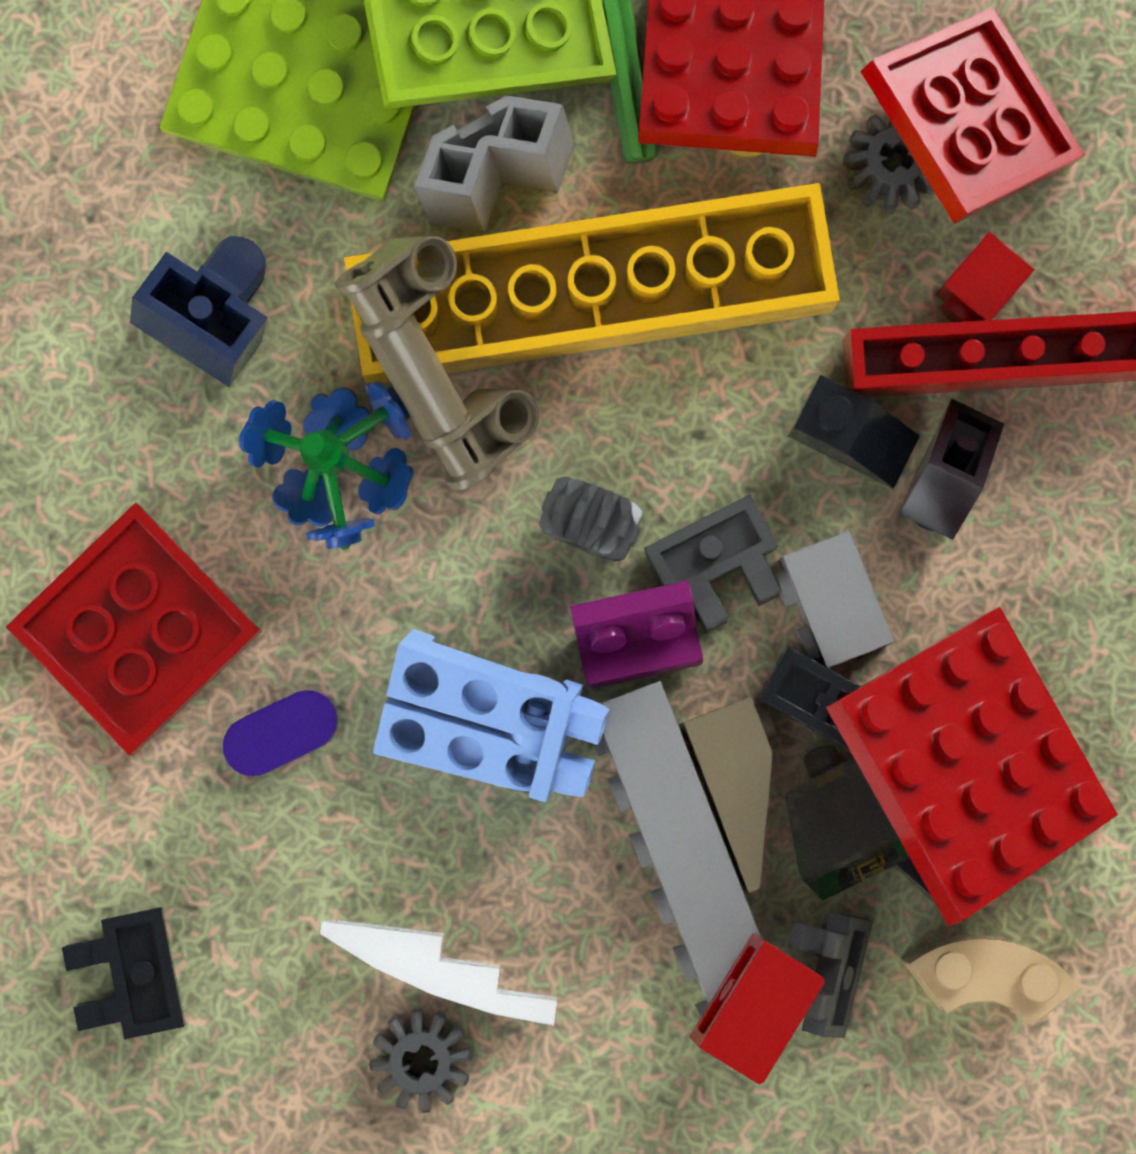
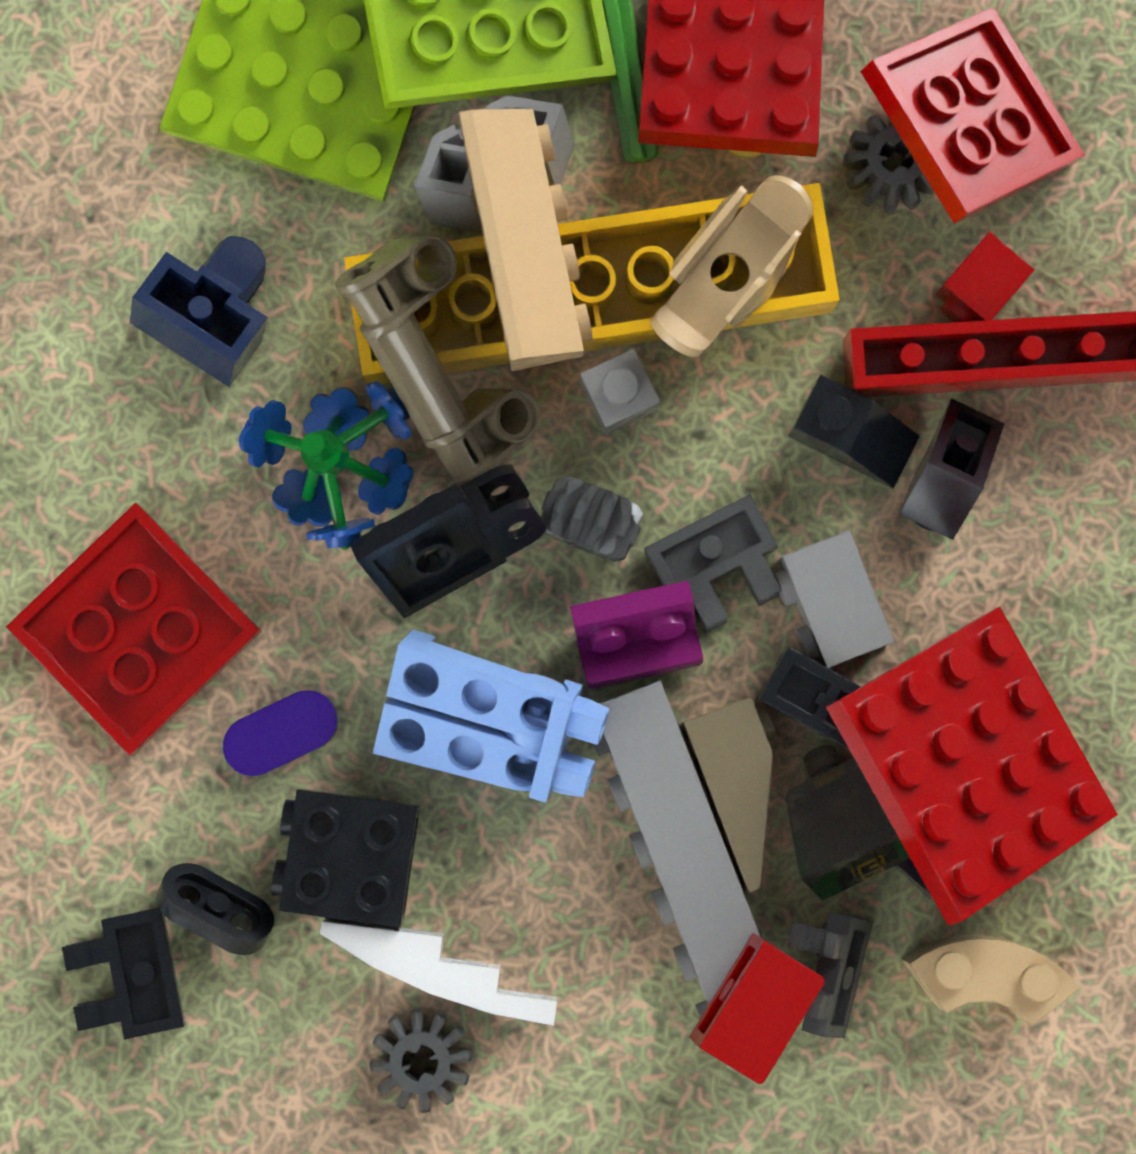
(215, 909): none -> black plate
(346, 857): none -> black brick
(467, 536): none -> black plate
(522, 236): none -> tan slope
(619, 392): none -> light grey brick
(759, 235): none -> tan piece

